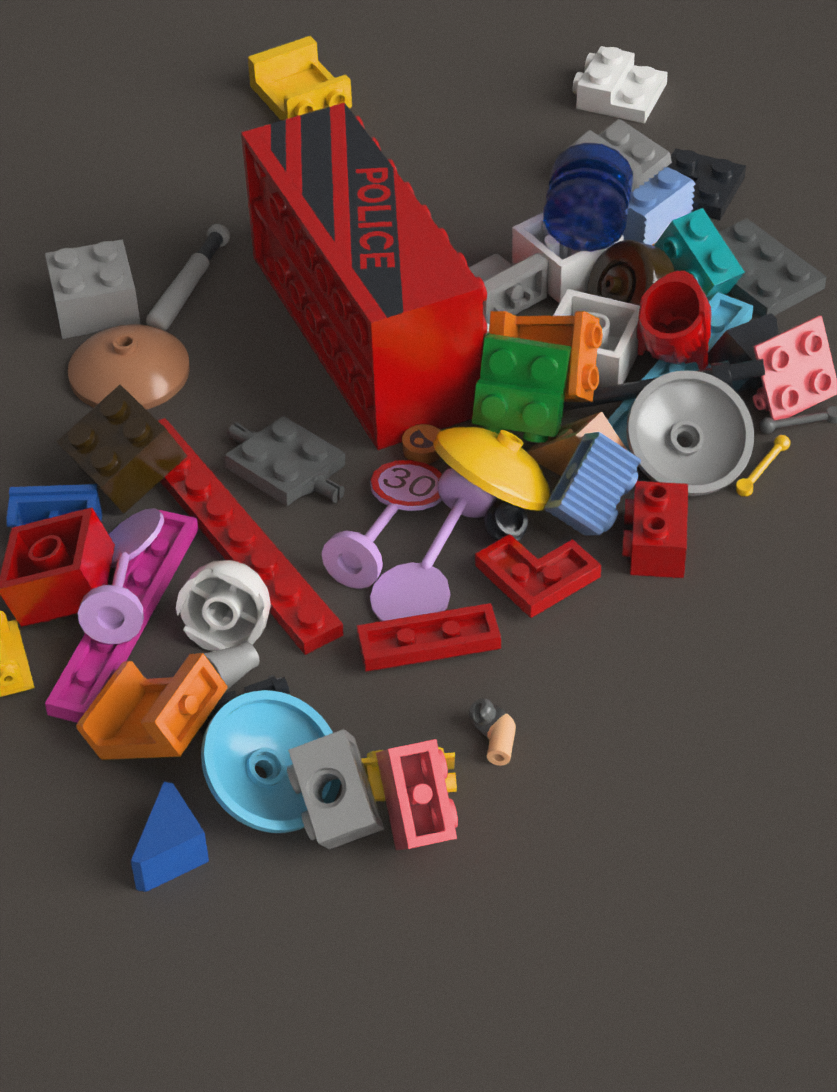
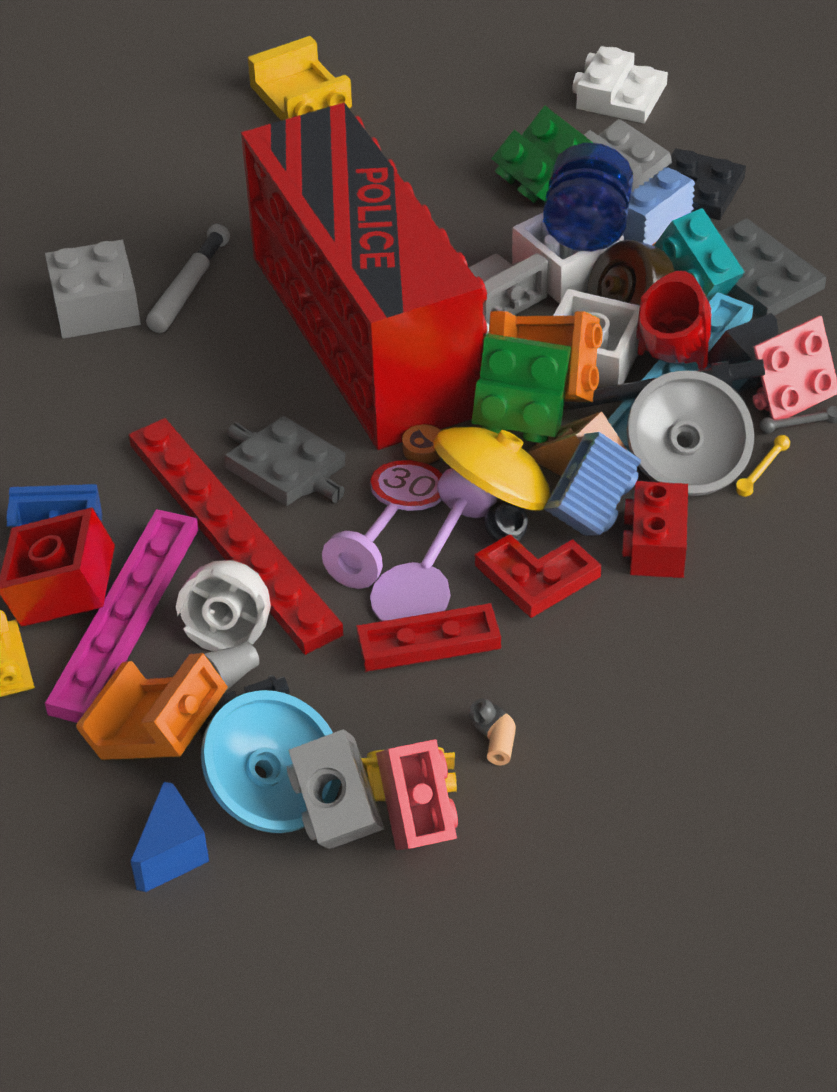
(110, 611): lavender piece -> none
(122, 448): dark brown brick -> none
(137, 357): nougat dish -> none
(534, 152): none -> green plate

